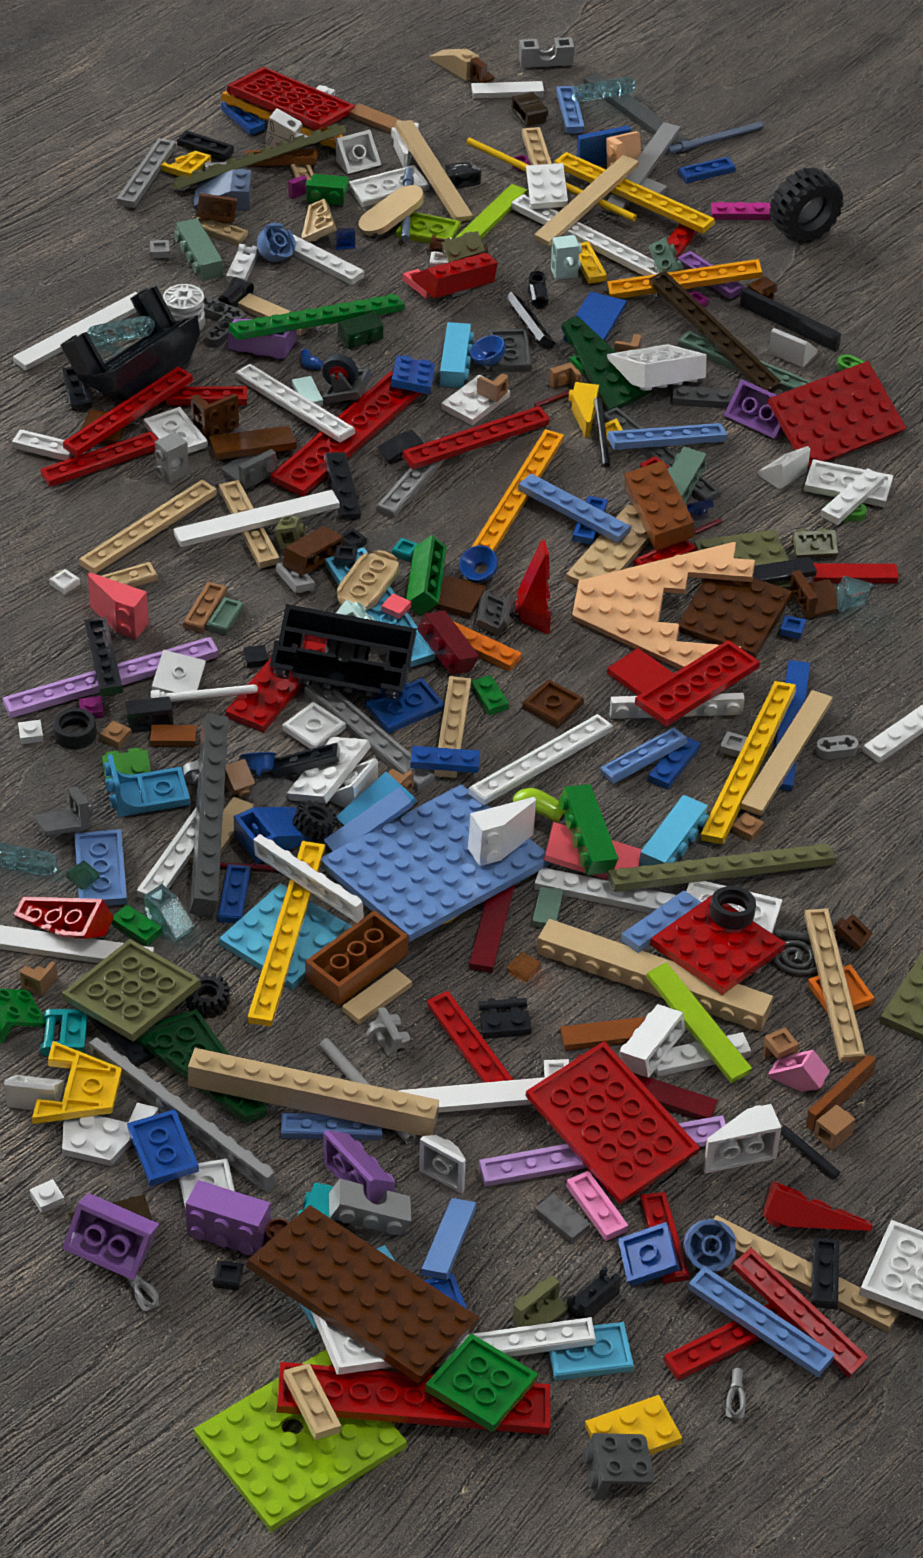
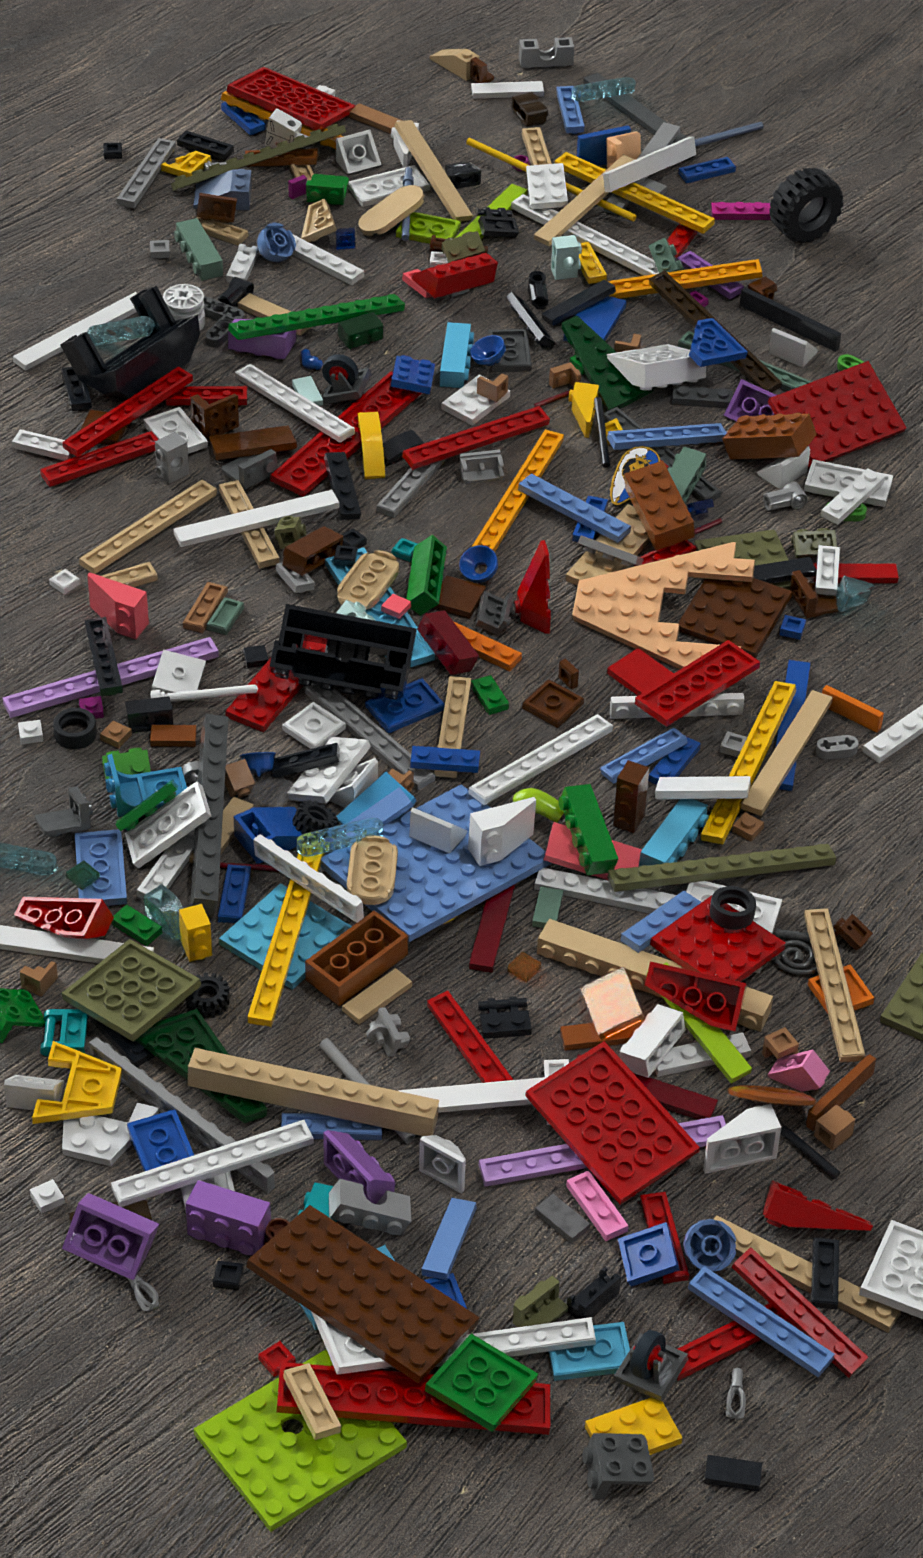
(112, 150): none -> black tile
(147, 807): none -> green plate
(168, 824): none -> white plate
(195, 932): none -> yellow brick
(212, 1163): none -> white tile
(273, 1356): none -> red tile
(362, 828): none -> clear light blue beam
(371, 445): none -> yellow slope
(372, 869): none -> tan tile
(435, 831): none -> white slope
(481, 466): none -> light grey hinge
(497, 222): none -> black plate
(568, 674): none -> reddish brown tile
(578, 302): none -> black tile
(610, 552): none -> light grey plate
(612, 1003): none -> clear orange tile
(631, 460): none -> shield
(631, 796): none -> reddish brown brick
(649, 164): none -> white tile
(651, 1365): none -> dark grey plate
(703, 787): none -> white tile
(705, 996): none -> red wedge
(714, 344): none -> blue plate
(733, 1473): none -> black tile
(769, 436): none -> dark orange brick
(771, 1095): none -> dark orange piece
(791, 495): none -> light grey piece
(827, 570): none -> white plate
(854, 709): none -> orange tile

